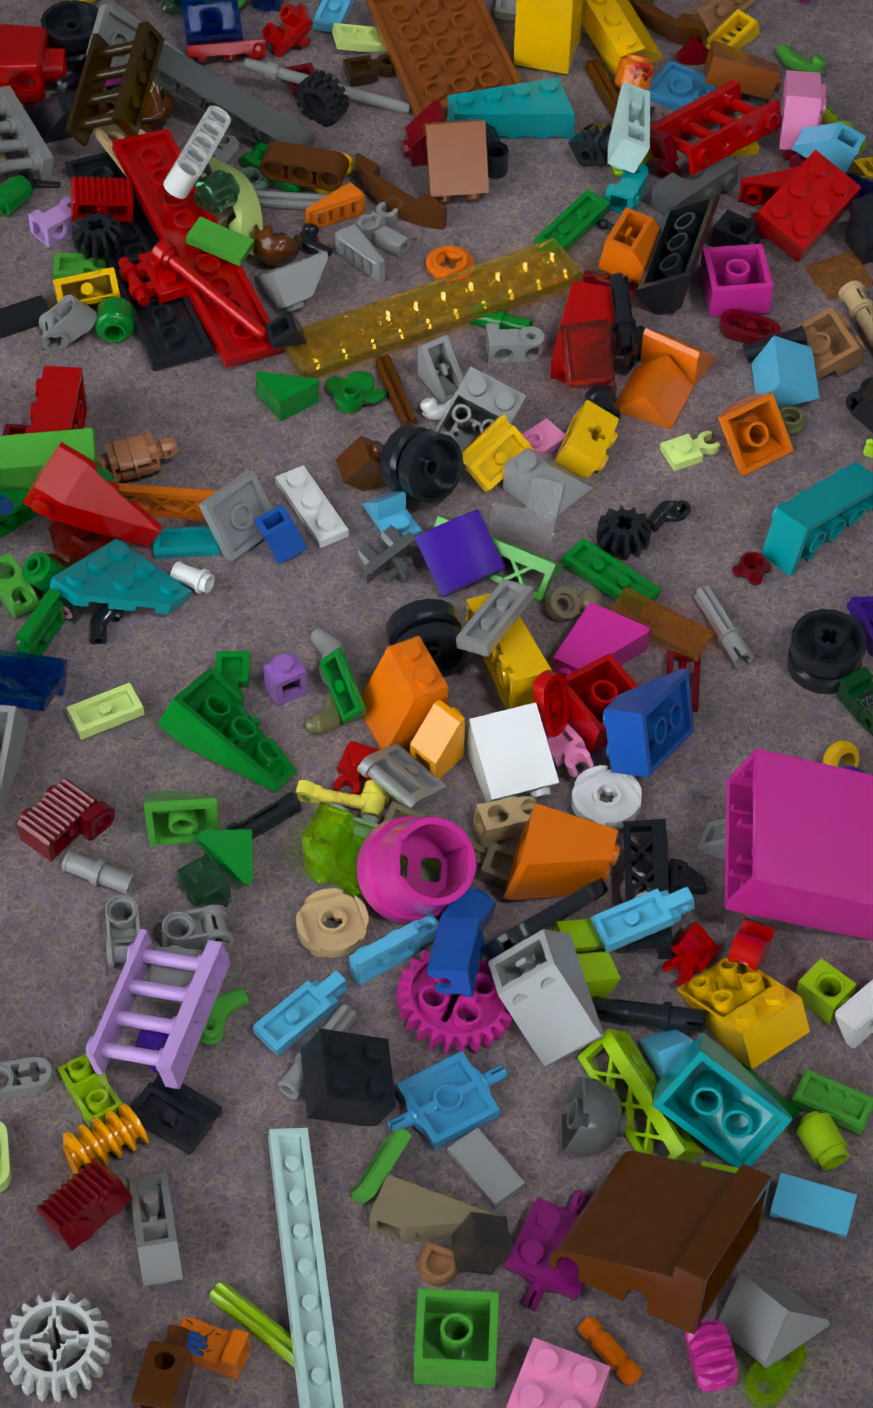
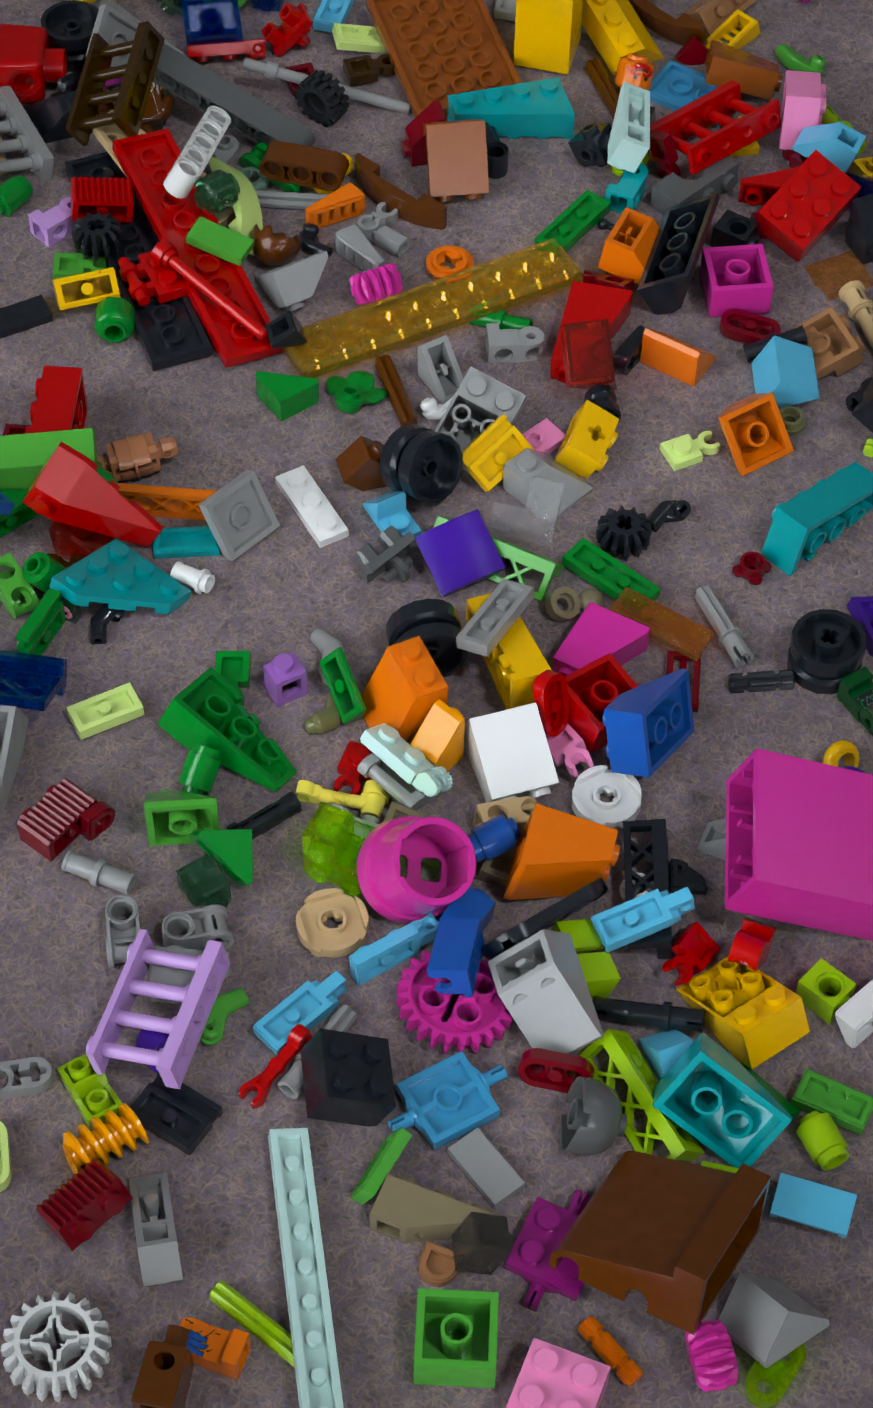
(38, 183): black hand -> none
(65, 323): light grey piece -> none
(200, 769): none -> green brick
(262, 1083): none -> red piece
(280, 534): blue brick -> none
(376, 284): none -> dark pink gear
(406, 760): none -> light aqua hinge
(494, 837): none -> blue brick
(552, 1069): none -> dark red plate
(624, 323): black pin -> none
(656, 392): orange slope -> none
(761, 681): none -> black axle

